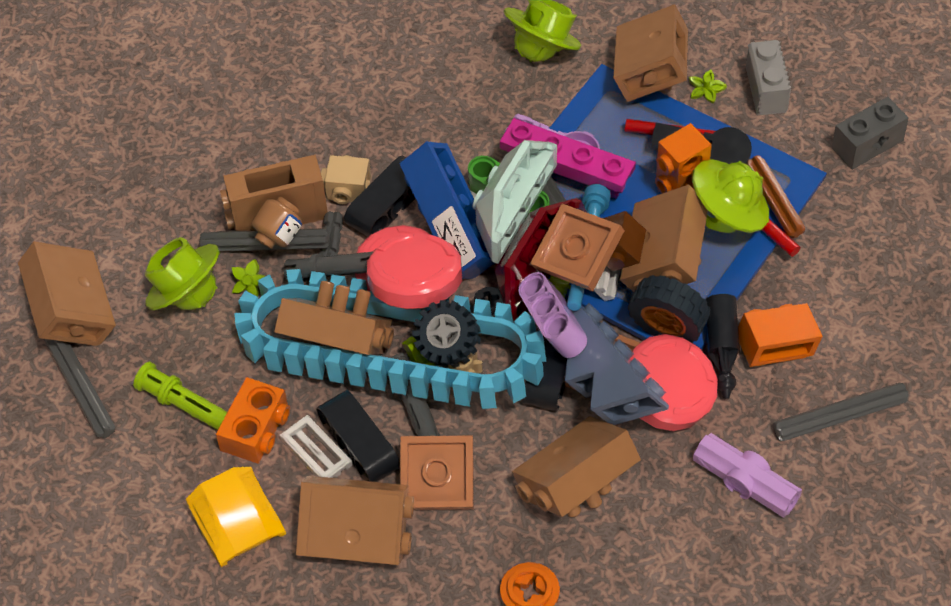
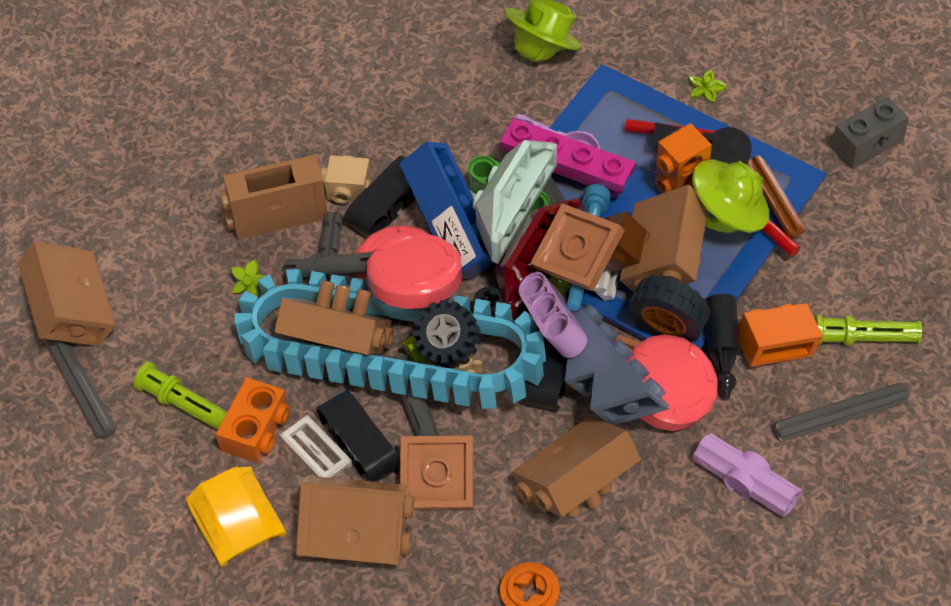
(185, 279): lime helmet -> none
(246, 240): dark grey axle -> none
(277, 223): medium nougat head -> none
(651, 53): medium nougat piece -> none
(768, 77): light grey brick -> none
(849, 330): none -> lime pin

